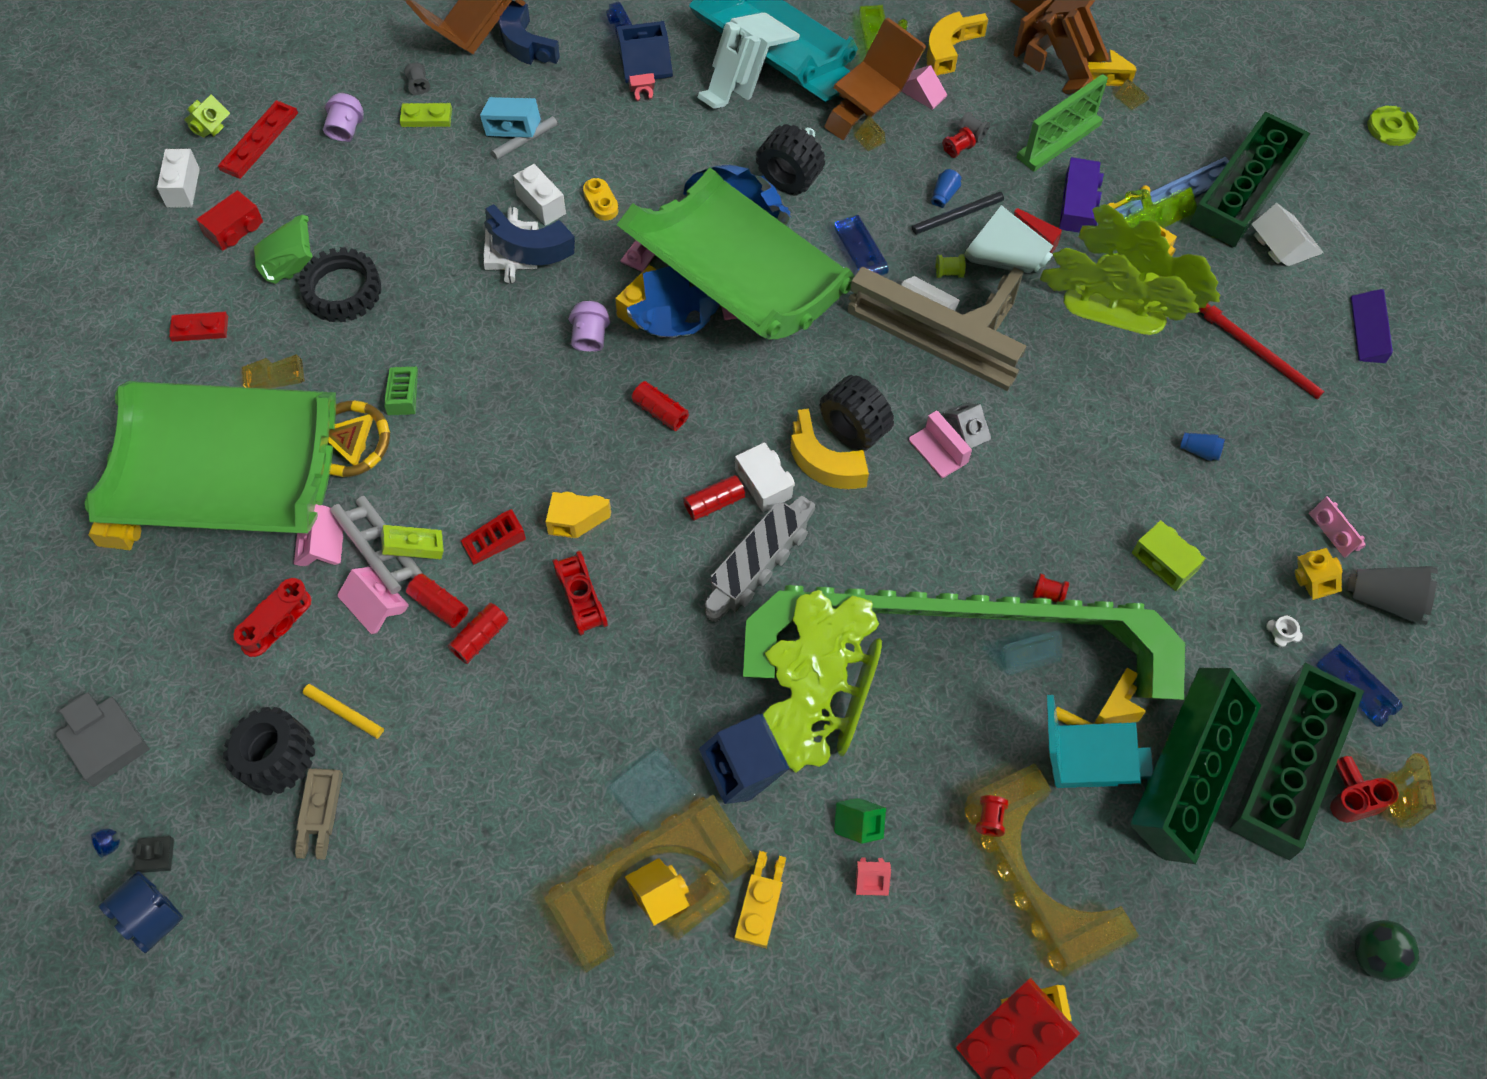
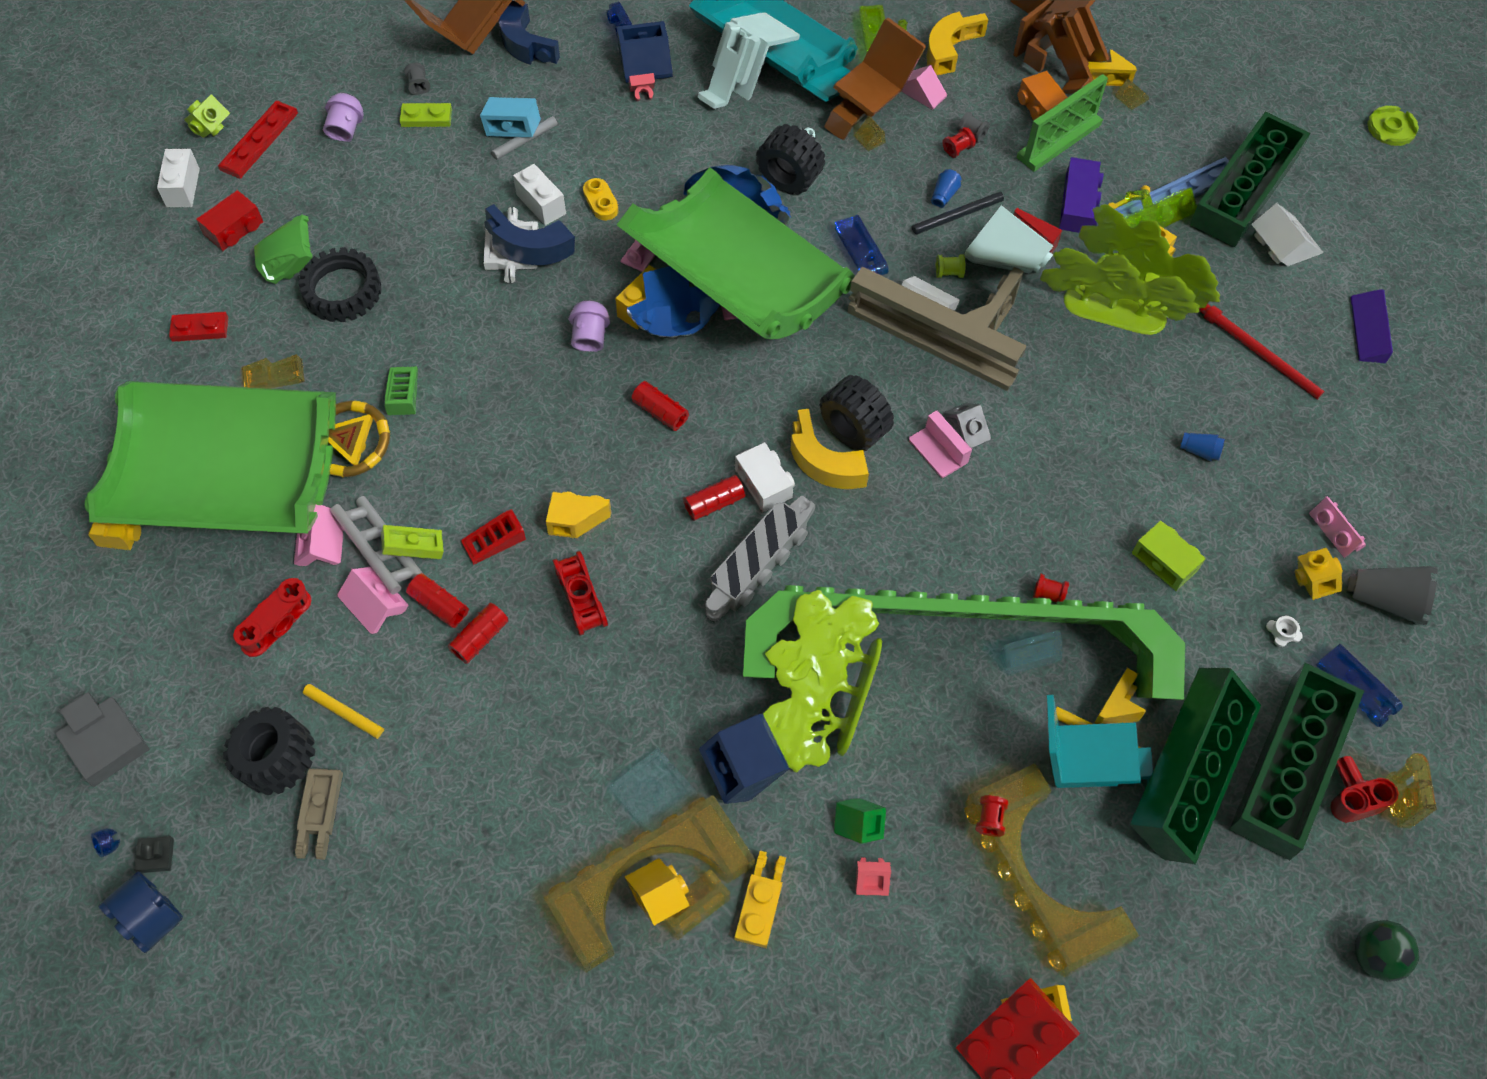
(1040, 94): none -> orange brick

